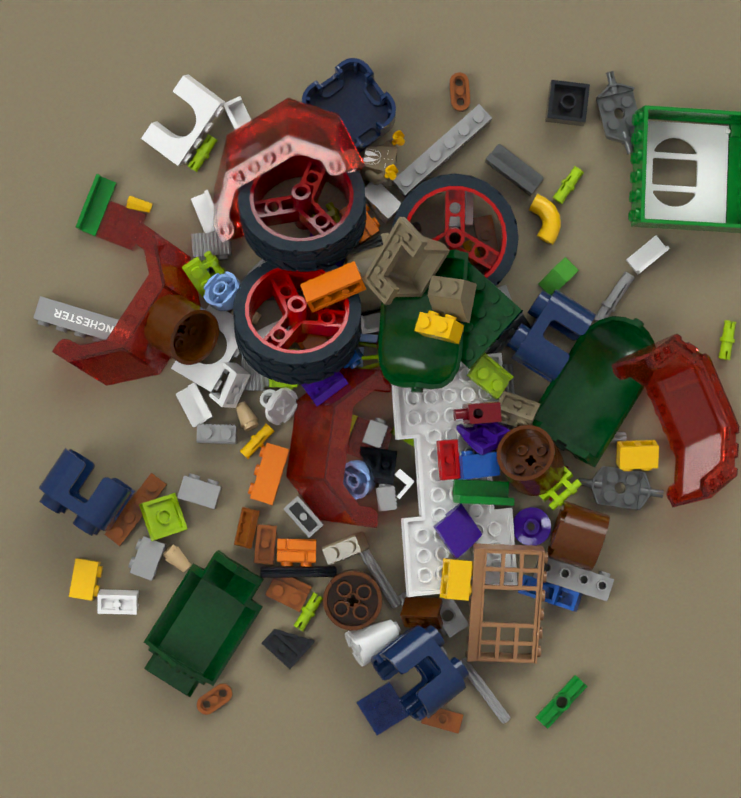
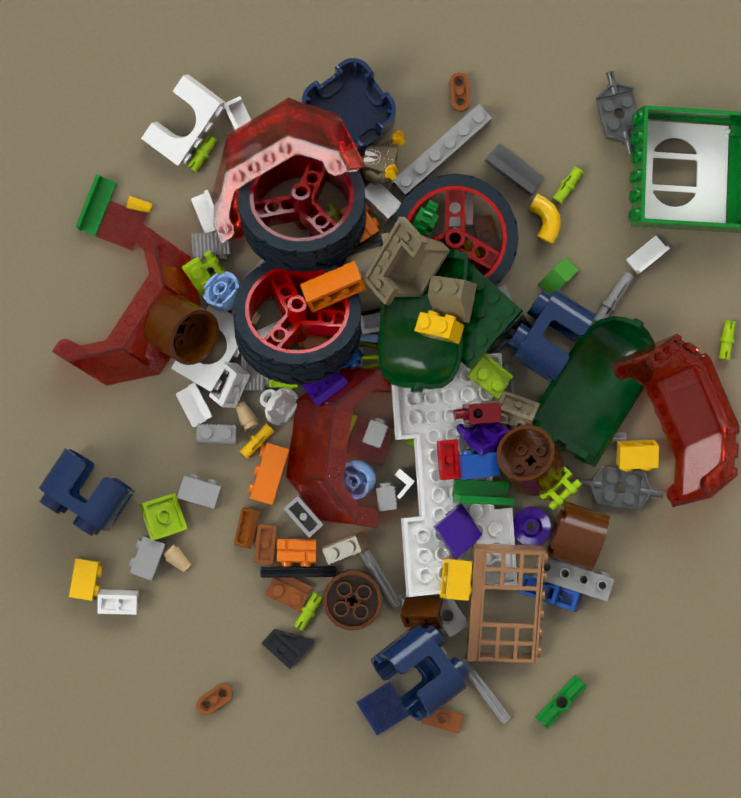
(73, 318): light grey brick -> none
(132, 513): dark orange plate -> none
(203, 623): dark green panel -> none
(371, 640): white cone -> none
(380, 464): black wing -> none
(427, 219): none -> green gear
(567, 103): black brick -> none

